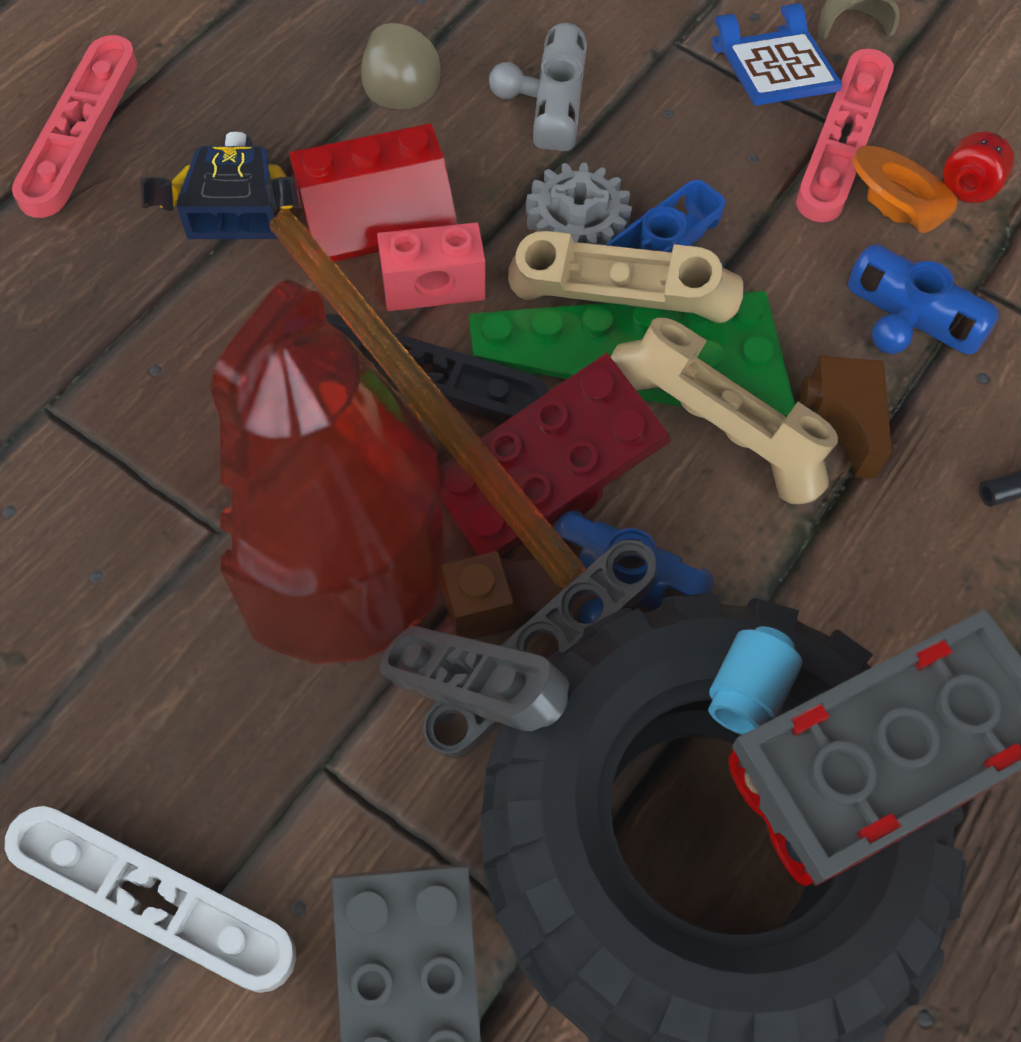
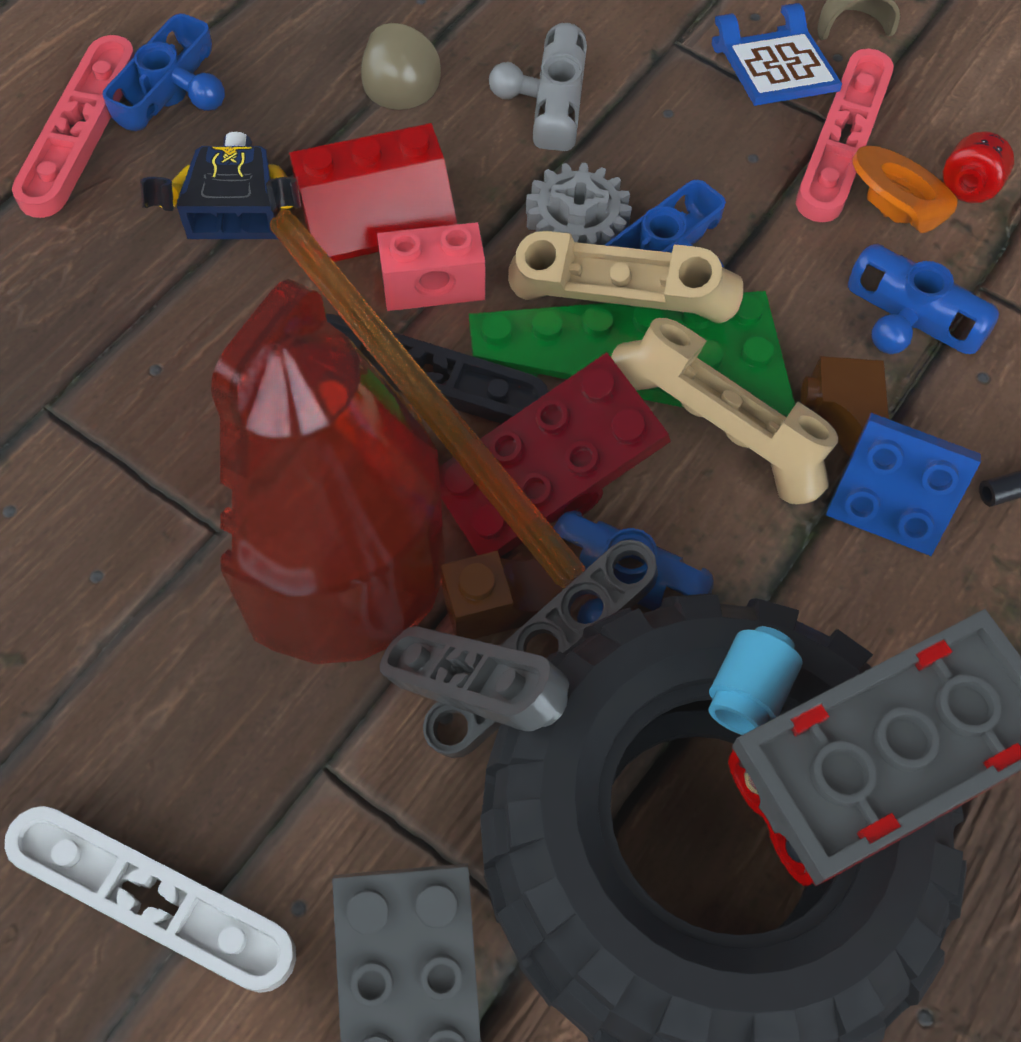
(161, 77): none -> blue piece
(903, 484): none -> blue plate

